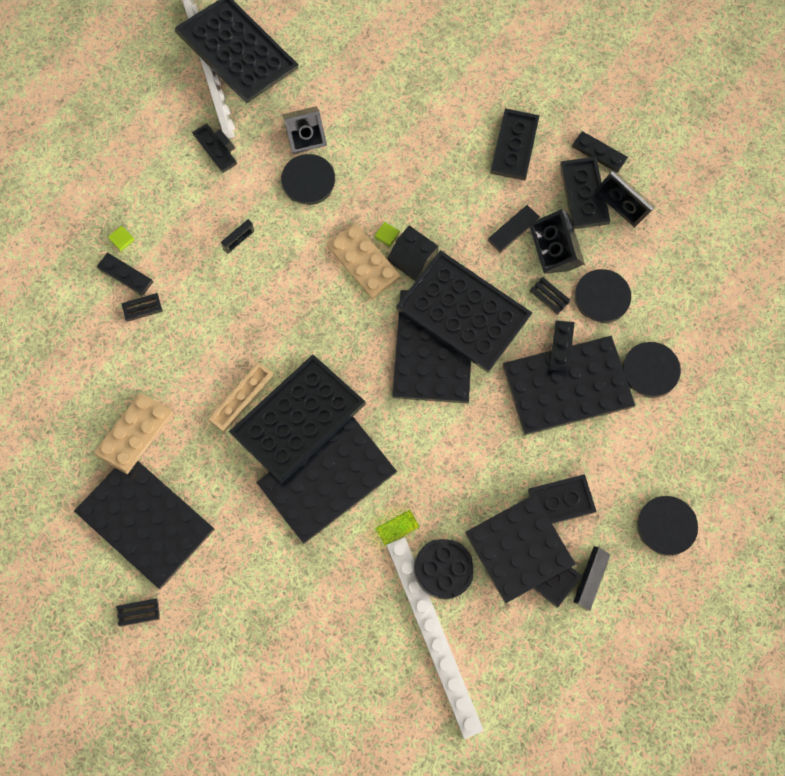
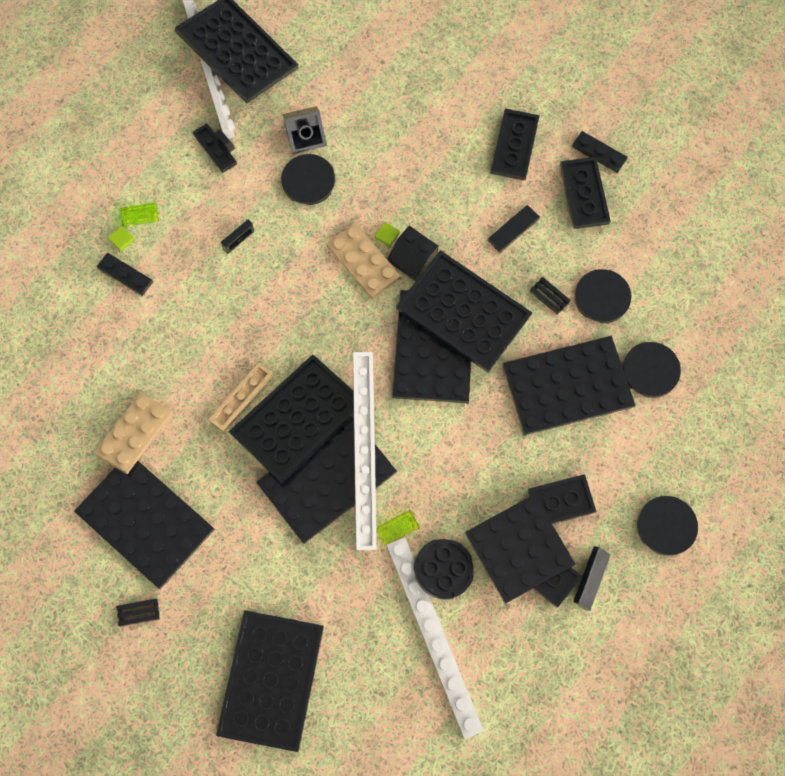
(139, 214): none -> clear neon green tile
(158, 309): black tile -> none
(270, 681): none -> black plate
(364, 451): none -> white plate
(556, 243): black slope -> none
(562, 345): black plate -> none
(624, 198): black slope -> none

